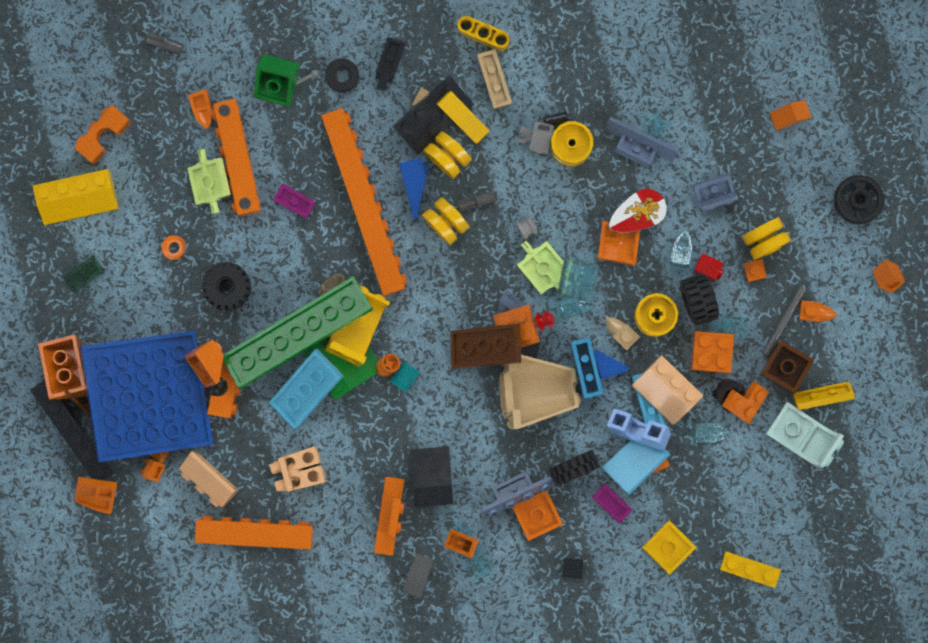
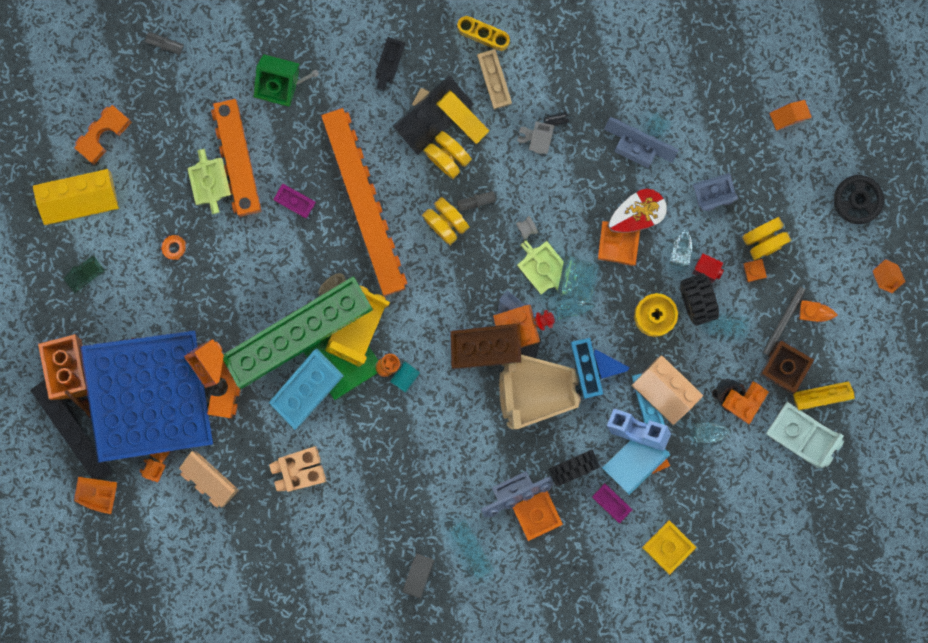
(201, 107): orange plate -> none
(233, 299): black tyre -> none
(253, 533): orange brick -> none
(344, 86): black tyre -> none
(389, 516): orange bracket -> none
(414, 179): blue slope -> none
(431, 476): black slope -> none
(461, 543): orange slope -> none
(567, 154): yellow wheel -> none
(572, 568): black tile -> none
(621, 332): tan plate -> none
(712, 352): orange brick -> none
(750, 569): yellow plate -> none

